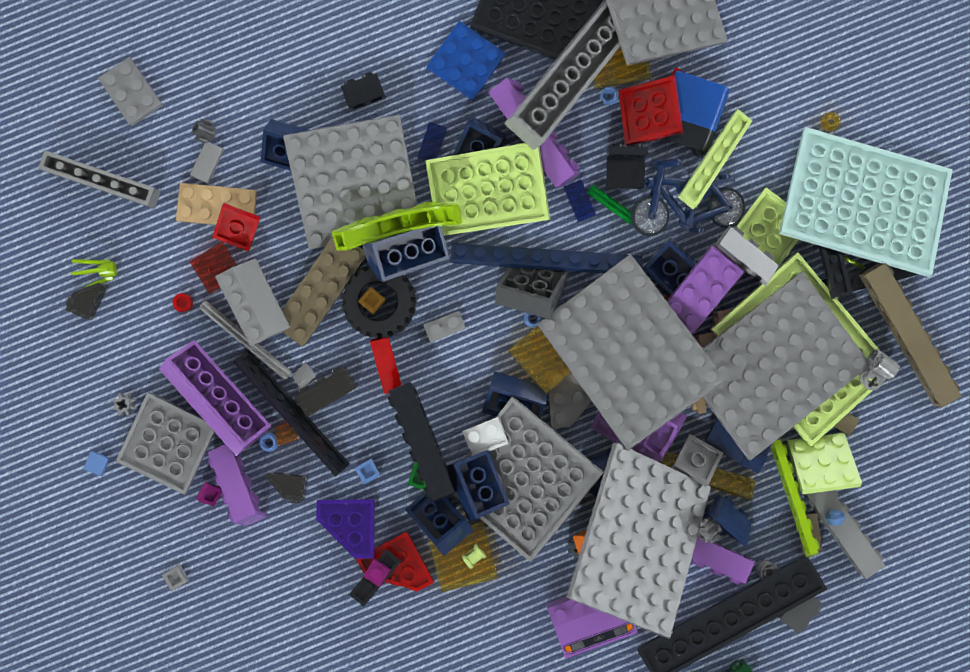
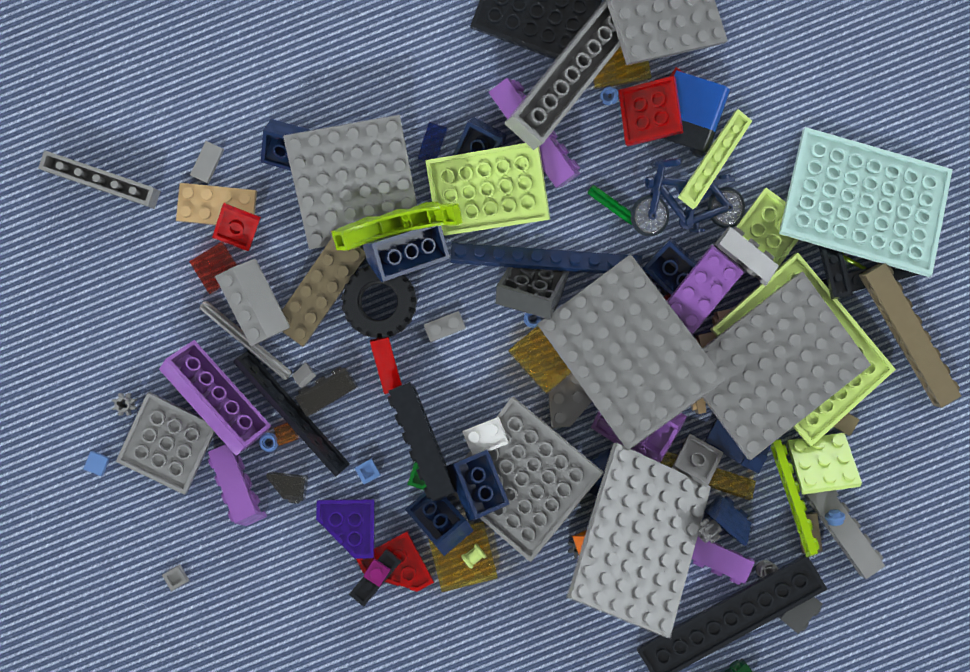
(86, 300): clear smoke slope -> none
(106, 269): lime plant -> none
(130, 91): light grey plate -> none
(182, 302): red tile -> none
(204, 130): dark grey gear -> none
(209, 494): magenta plate -> none
(363, 91): black brick -> none
(372, 300): pearl gold tile -> none
(466, 61): blue plate -> none
(505, 386): dark blue slope -> none
(579, 201): clear blue plate -> none
(583, 627): medium lavender piece -> none
(626, 166): black bracket -> none
(825, 123): clear yellow plate -> none
(879, 369): light grey piece -> none

